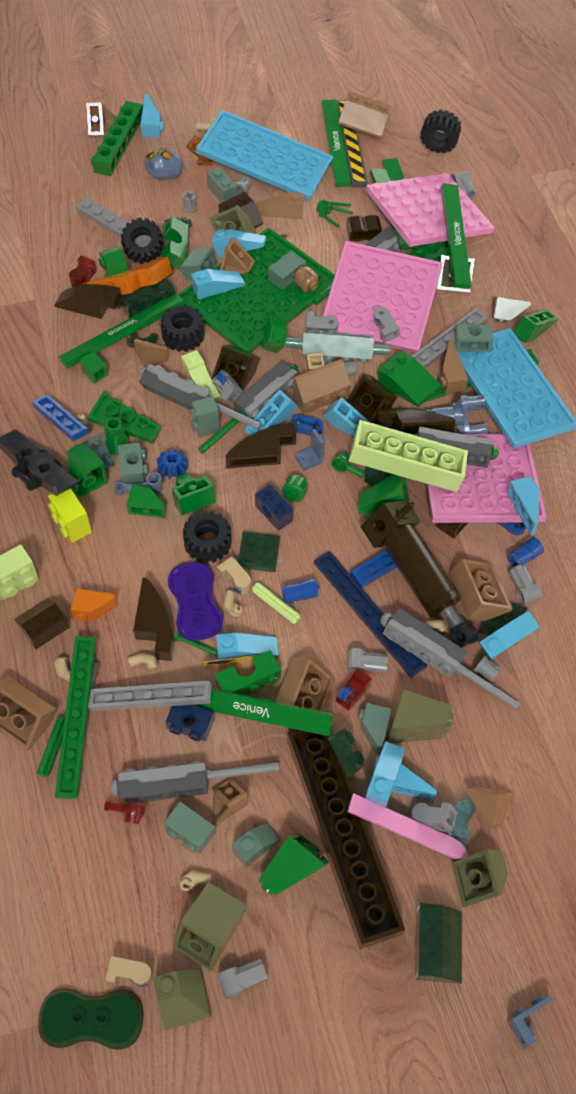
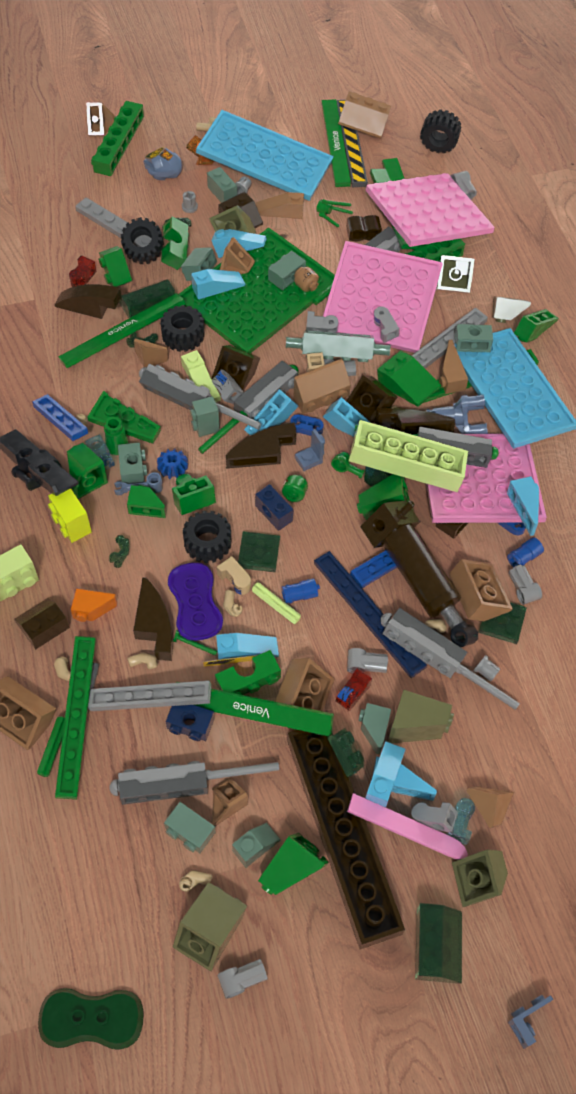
(93, 367): green brick -> none
(119, 558): none -> clear green piece
(128, 970): tan leg -> none
(132, 812): clear red bar -> none
(140, 276): orange arch -> none
(151, 121): medium azure slope -> none
(181, 997): olive slope -> none
(274, 335): green slope -> none
(456, 236): green tile -> none
(508, 635): medium azure slope -> none

